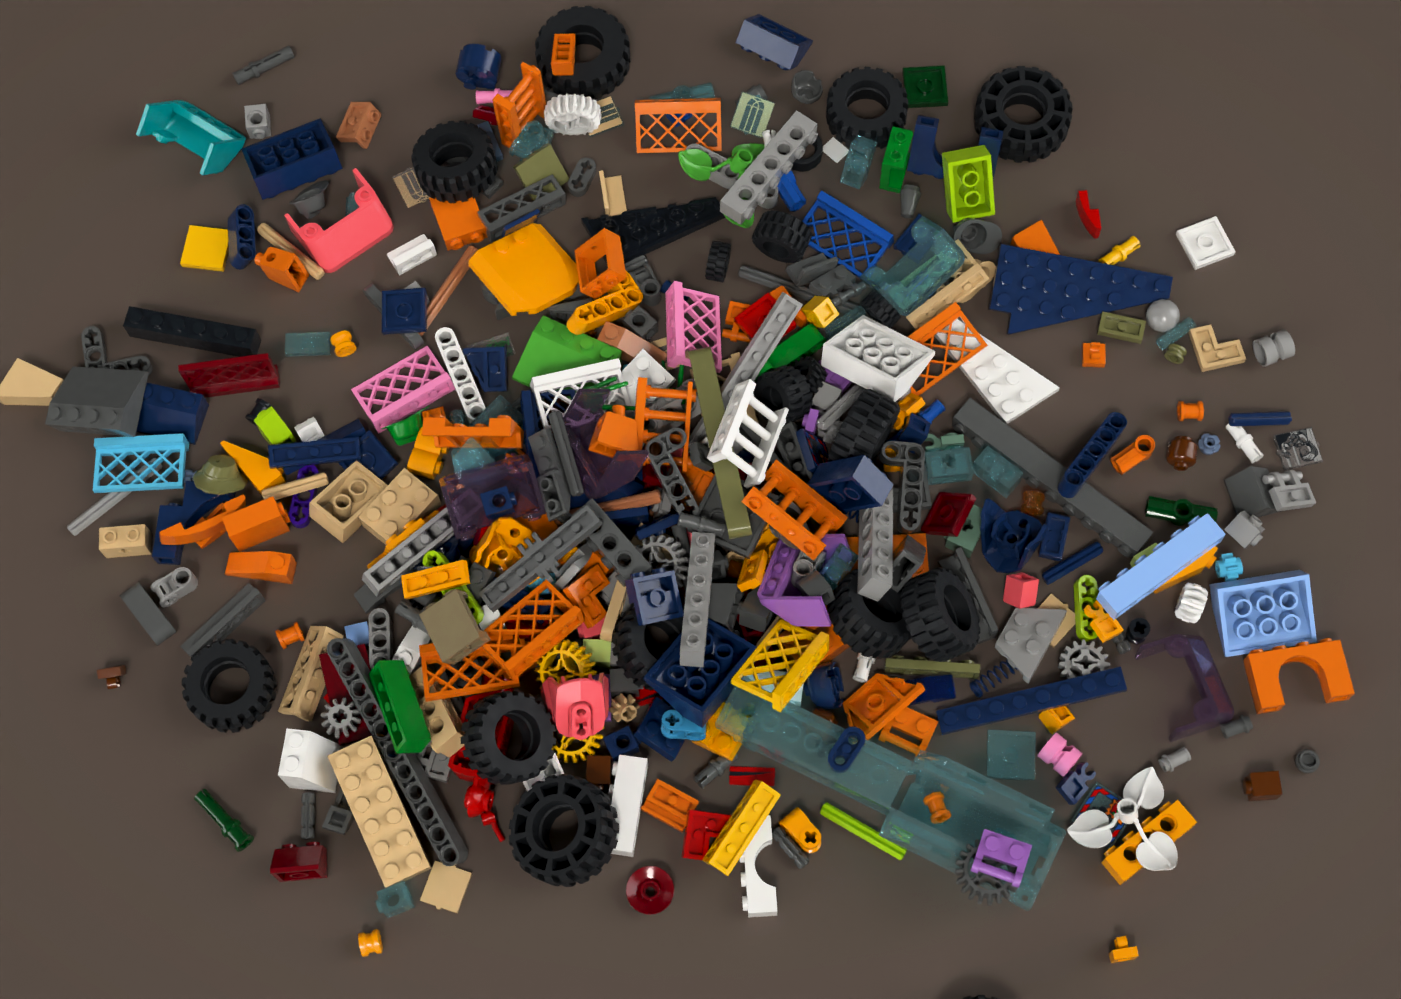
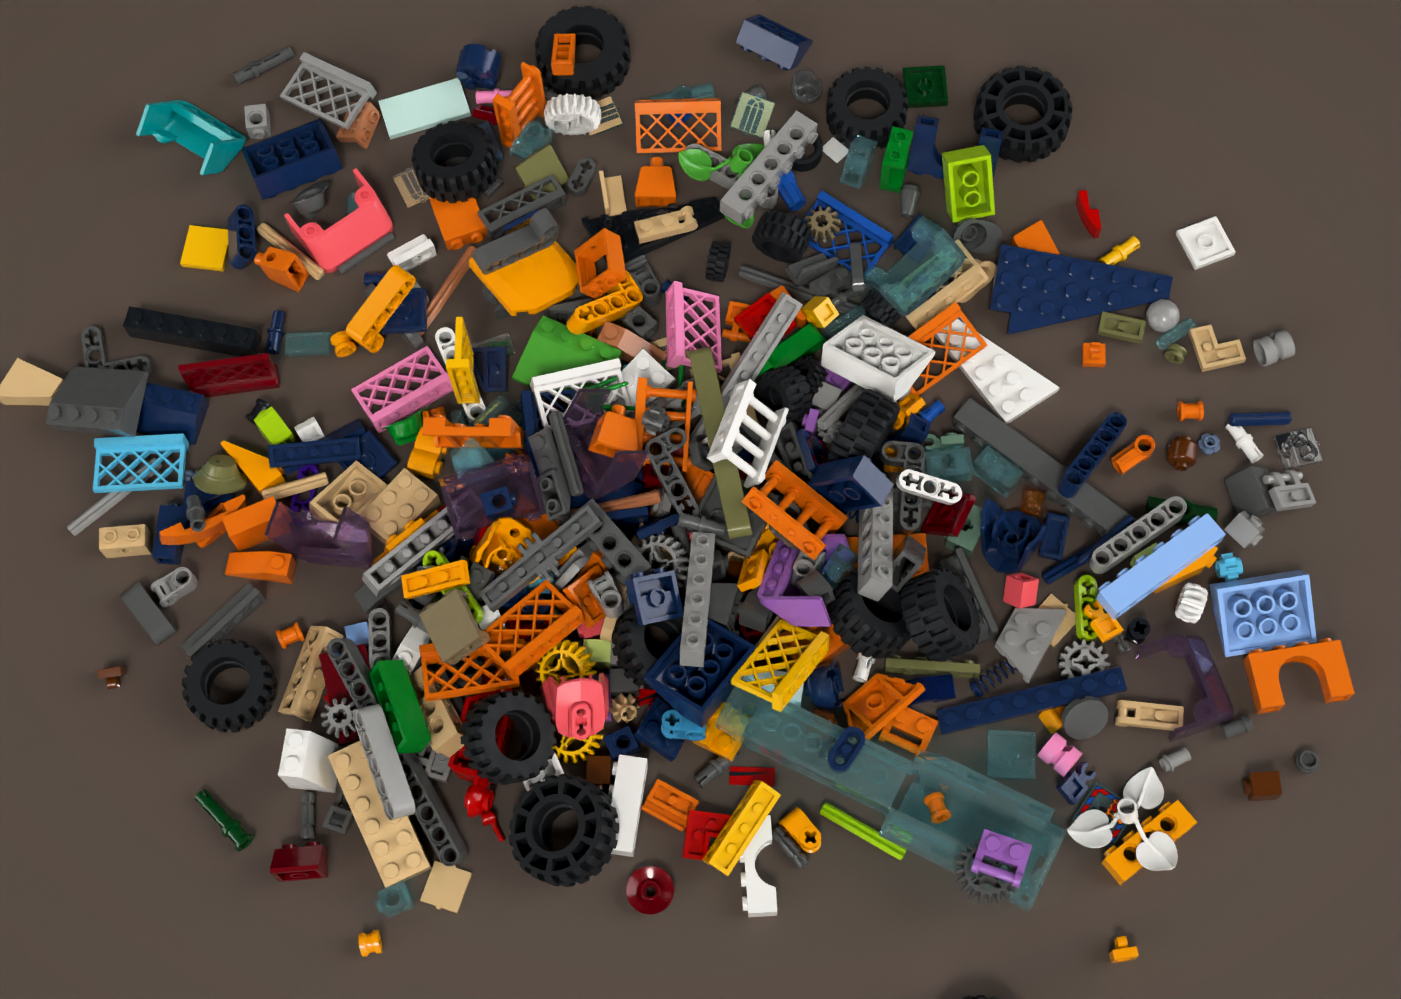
(195, 513): none -> dark grey pin
(275, 332): none -> dark blue axle
(323, 542): none -> clear purple windscreen
(339, 79): none -> light grey fence
(365, 253): none -> dark grey bar
(373, 278): none -> dark blue pin
(379, 307): none -> light orange beam
(384, 762): none -> light grey beam
(424, 108): none -> light aqua tile
(461, 367): none -> yellow fence
(518, 244): none -> dark grey beam
(606, 591): none -> light grey piece
(655, 185): none -> orange torso
(655, 420): none -> dark grey gear
(665, 225): none -> tan plate
(823, 216): none -> dark tan gear
(856, 267): none -> dark grey beam
(937, 482): none -> white beam
(1084, 717): none -> dark grey tile
(1086, 556): none -> dark blue bar
(1145, 527): none -> light grey beam
(1149, 715): none -> tan plate

